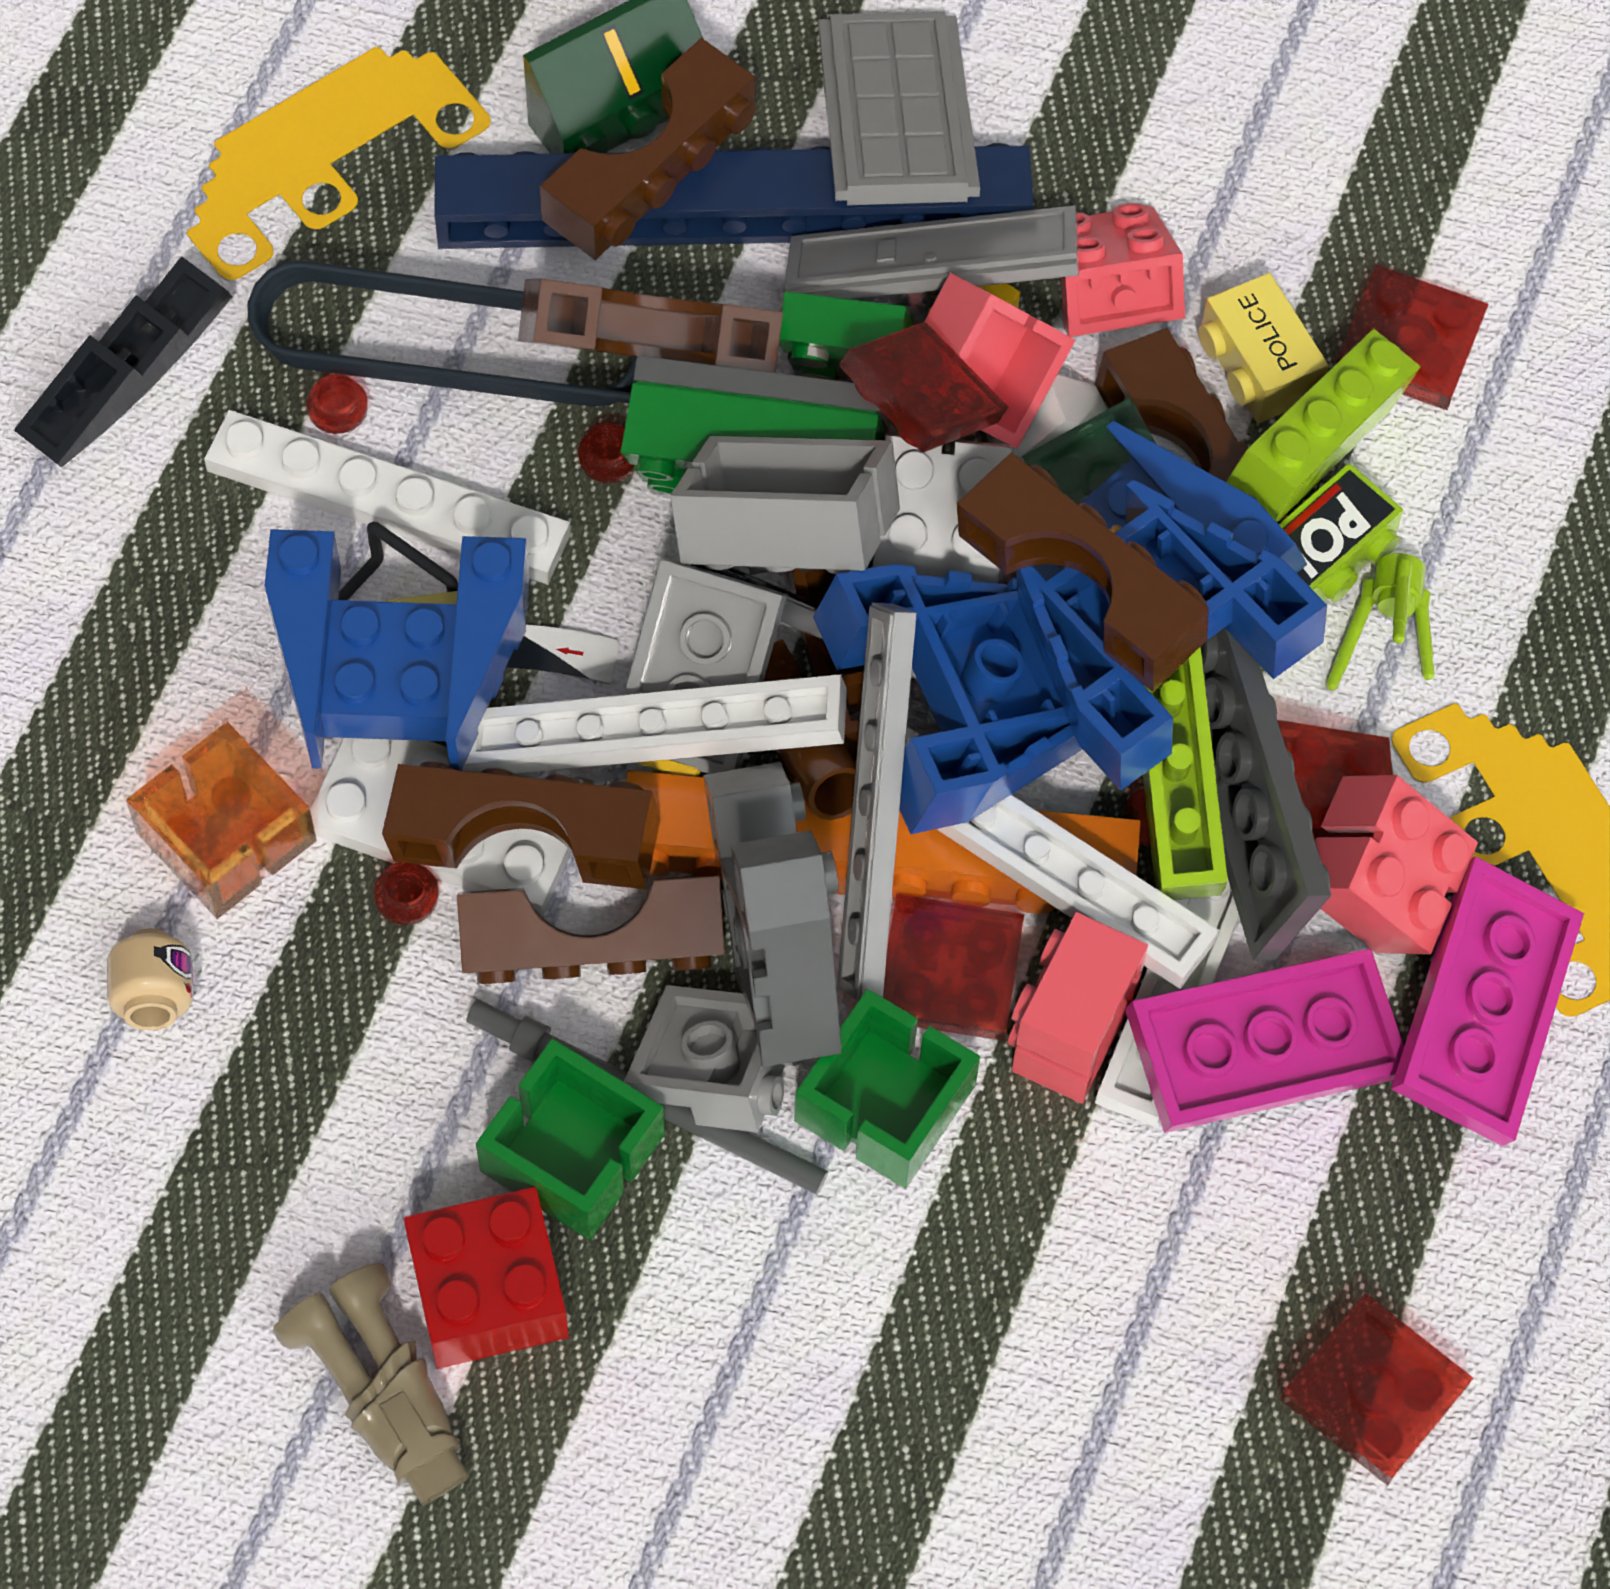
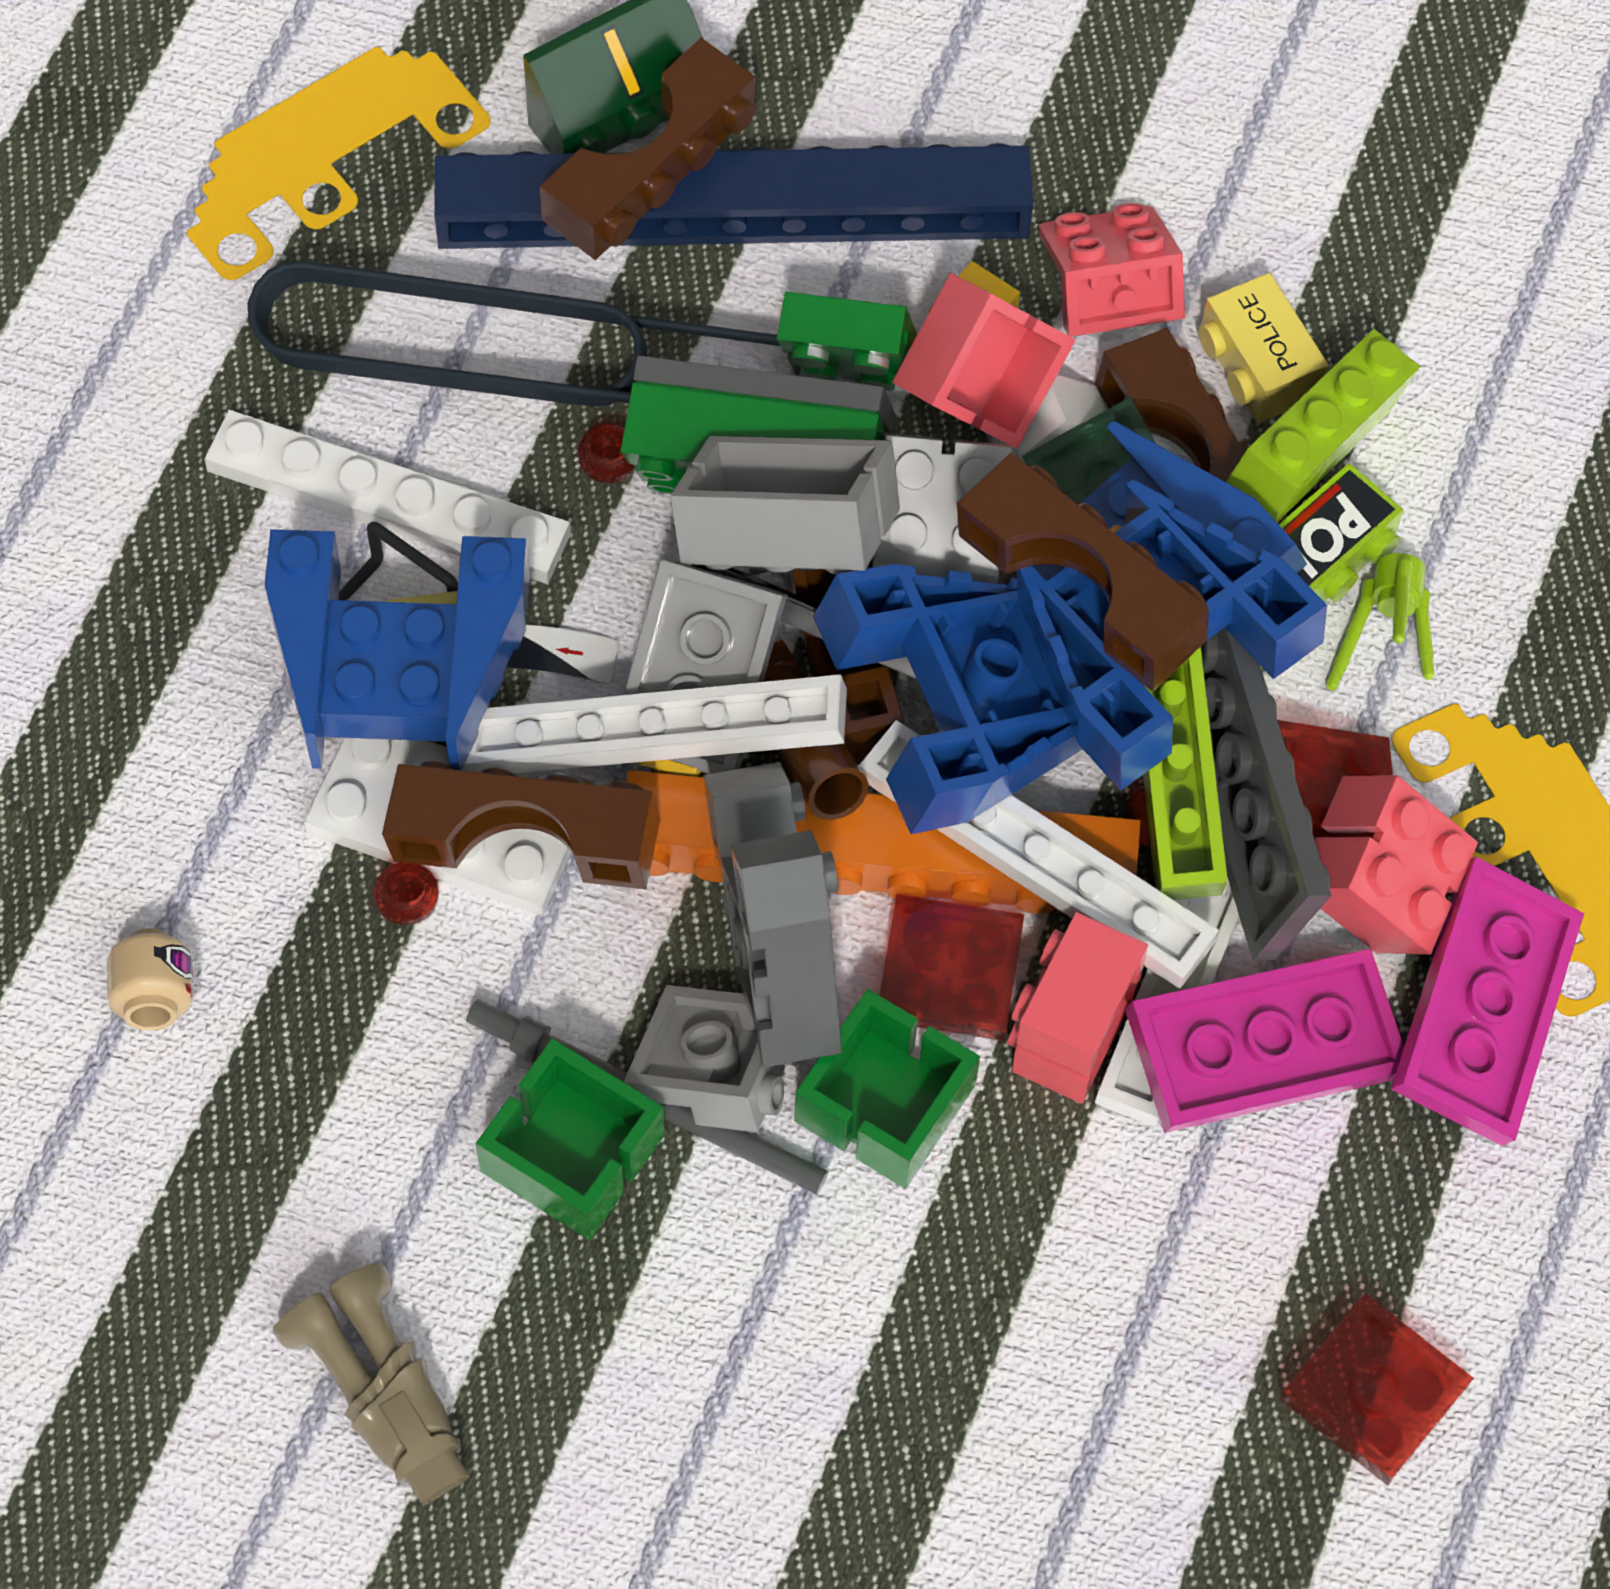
(122, 366): black slope -> none
(231, 826): clear orange piece -> none
(337, 404): clear red plate -> none
(486, 1277): red brick -> none
(506, 933): reddish brown arch -> none
(648, 325): reddish brown arch -> none
(876, 799): light grey tile -> none
(897, 108): light grey piece -> none
(922, 387): clear red tile -> none
(923, 254): light grey piece -> none
(1424, 323): clear red plate -> none

